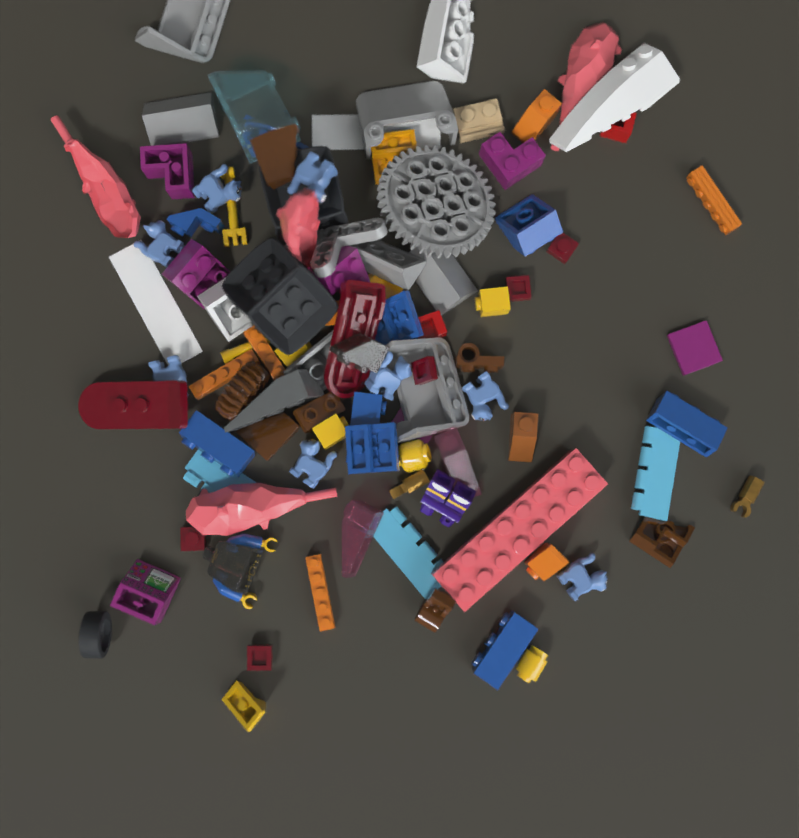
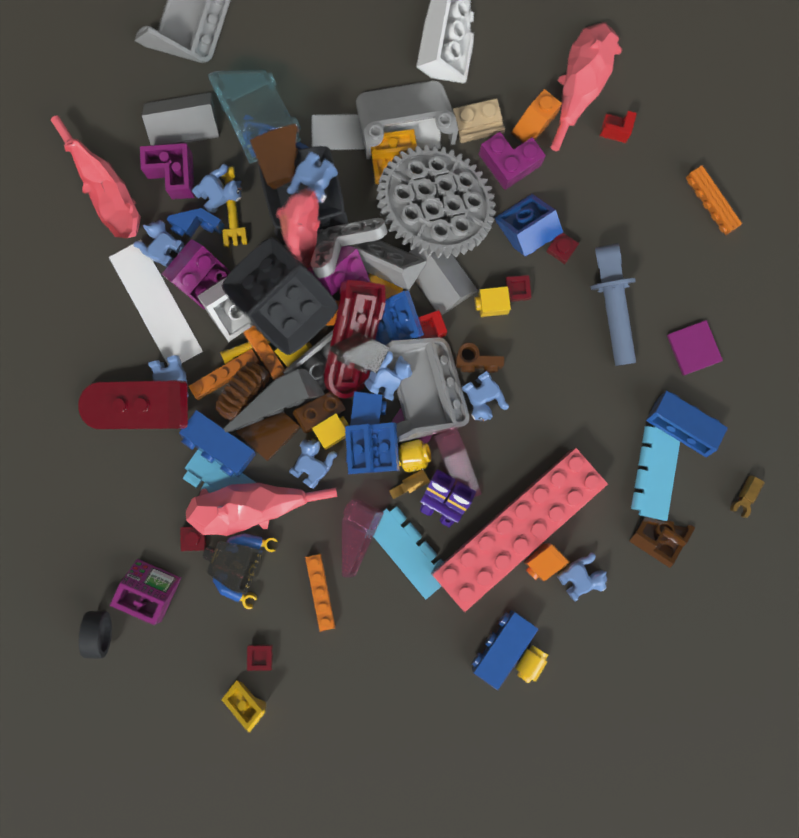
(424, 370): dark red plate -> none
(435, 610): reddish brown plate -> none
(522, 436): dark orange slope -> none
(613, 287): none -> sand blue piece
(625, 89): white wedge -> none

